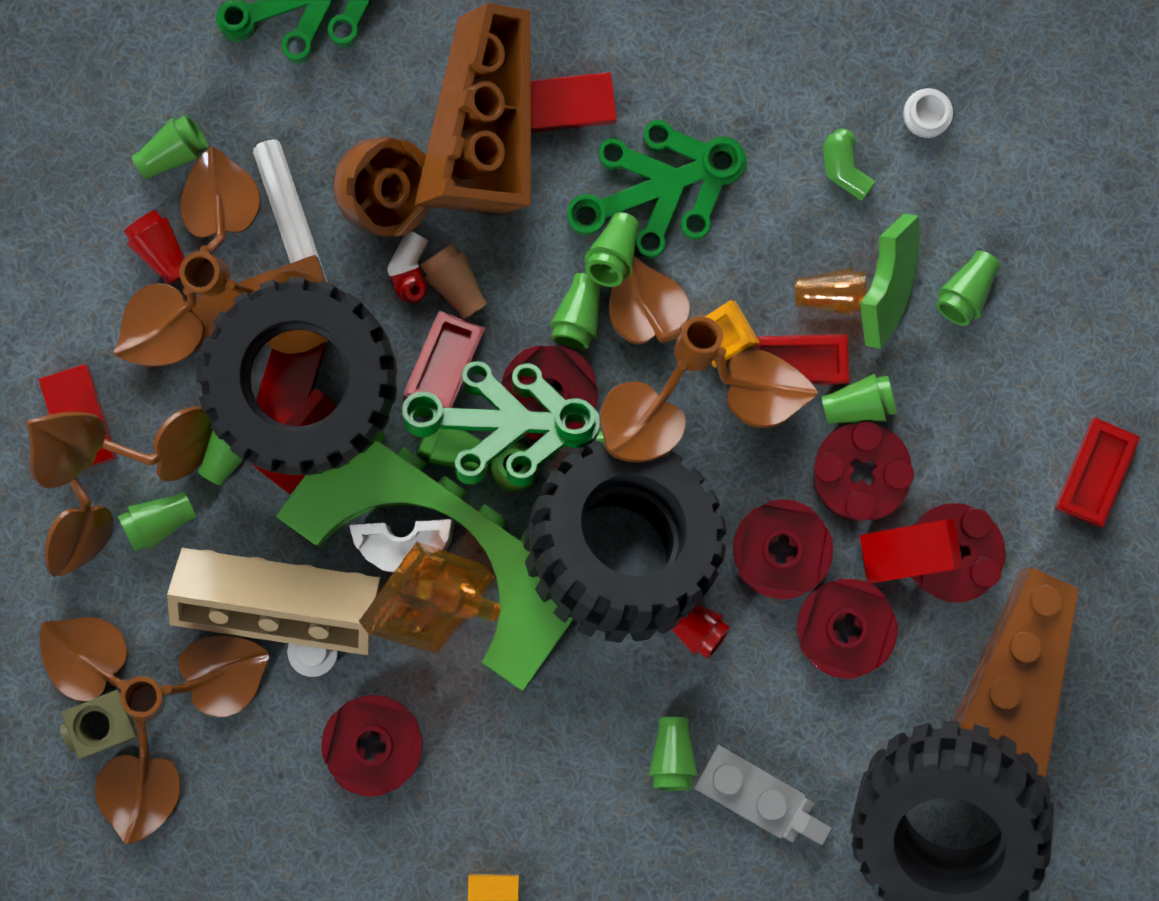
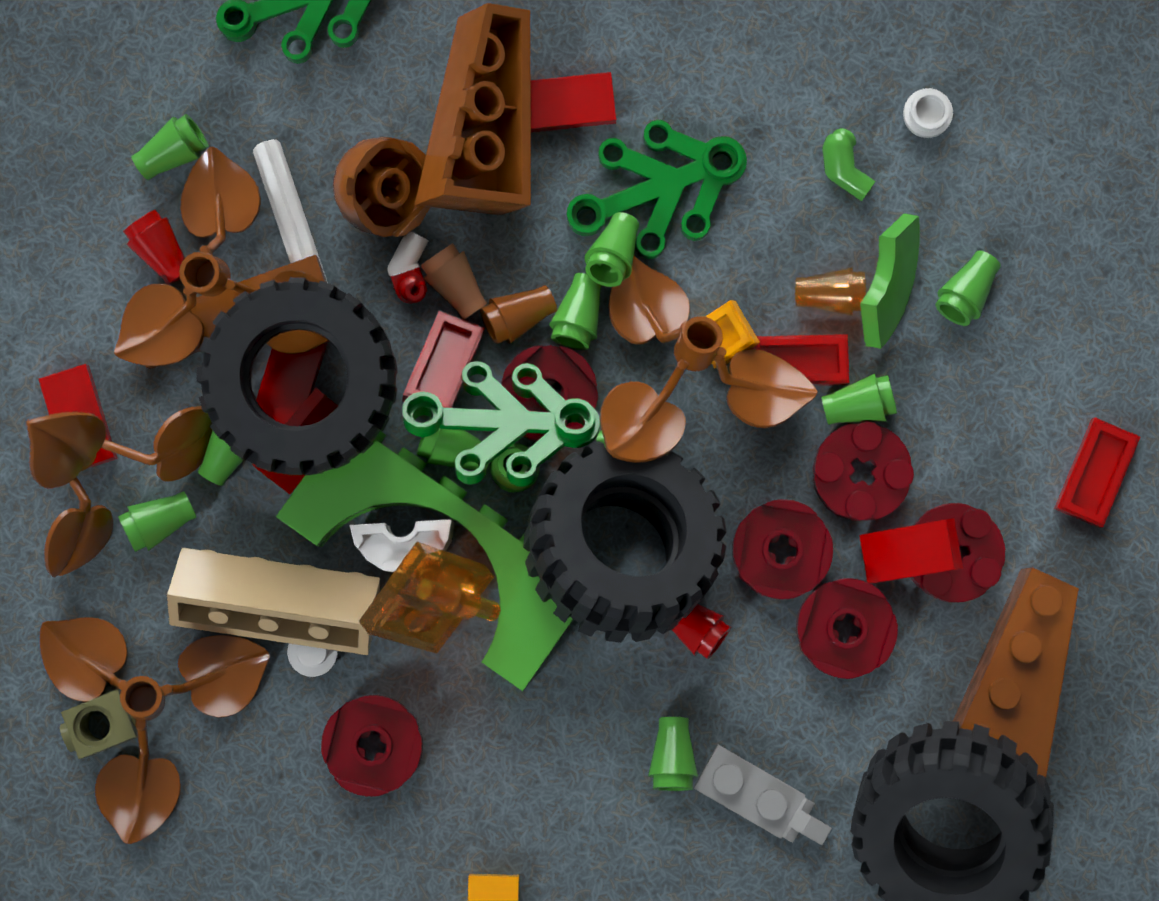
(516, 313): none -> dark orange cone

